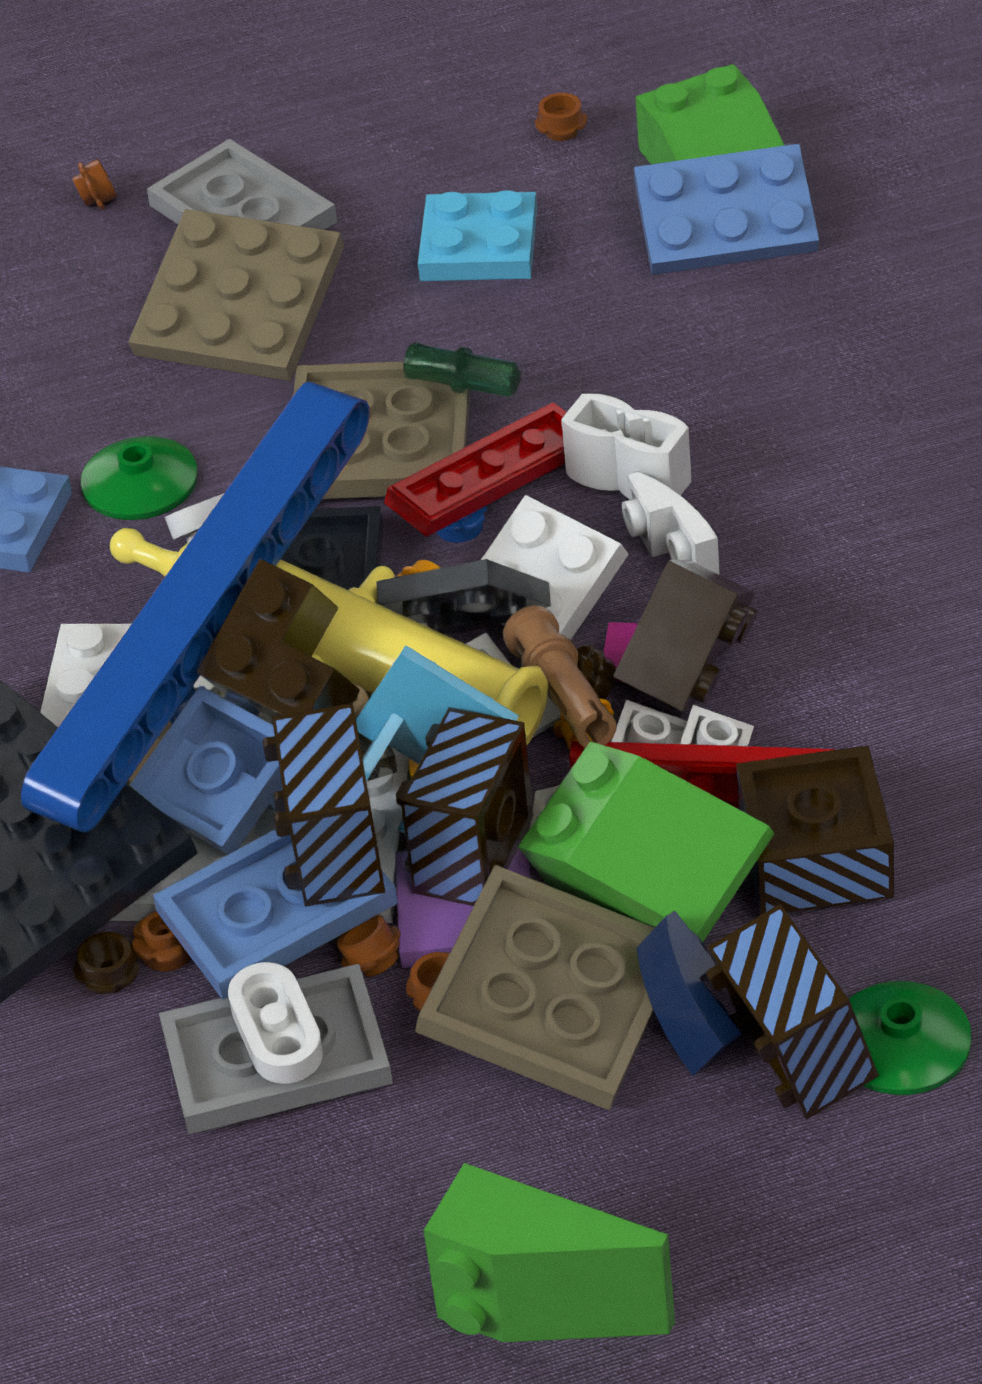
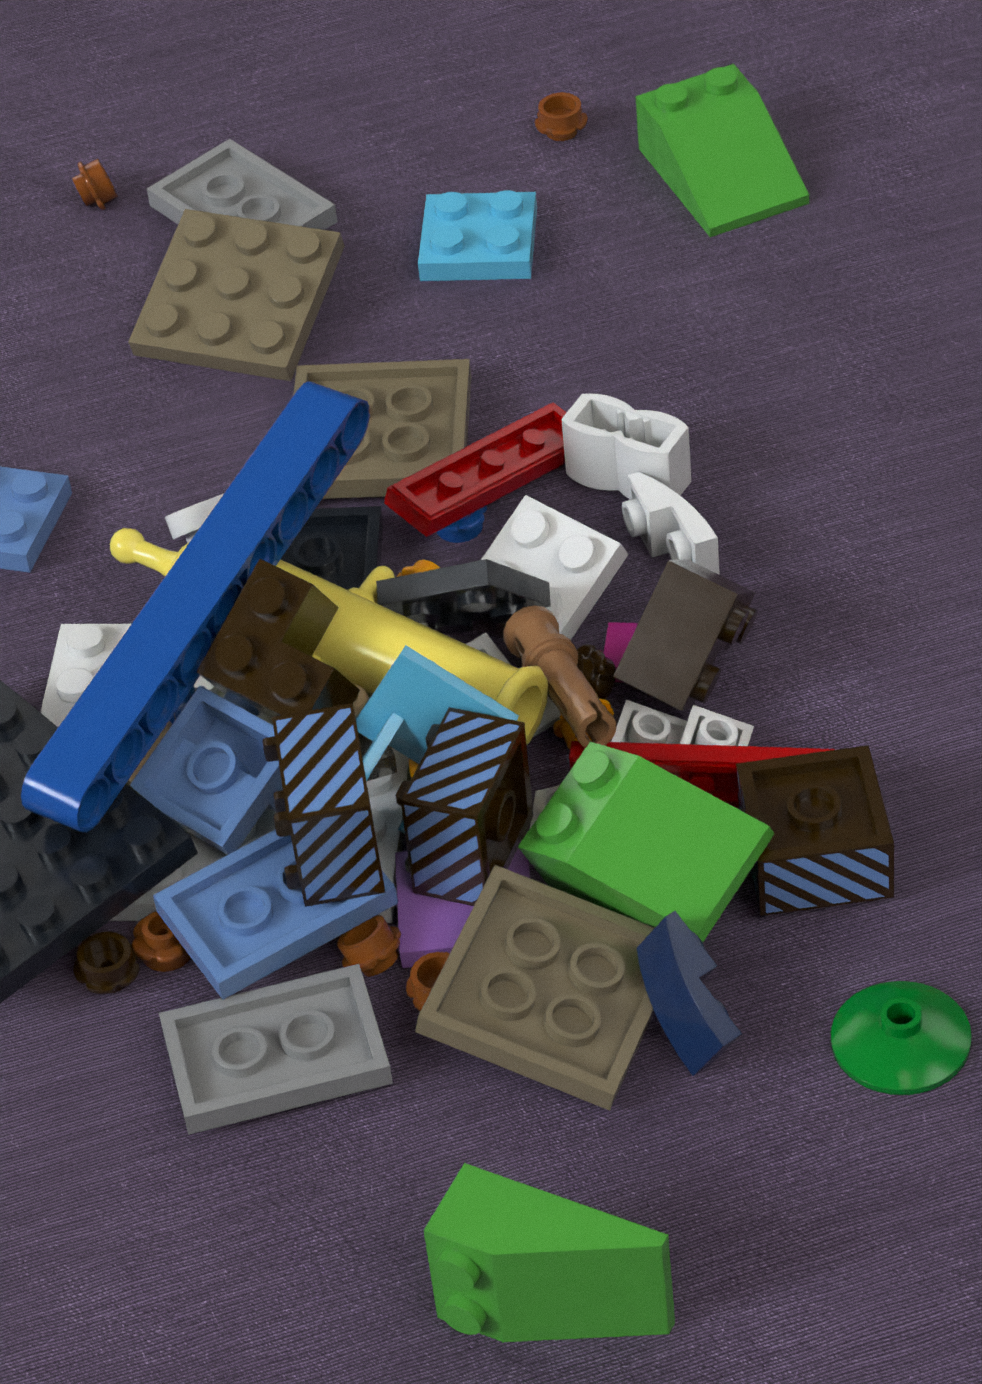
(139, 478): green dish -> none
(283, 1033): white plate -> none
(461, 370): clear green axle -> none
(726, 209): medium blue plate -> none
(792, 1012): dark brown container -> none

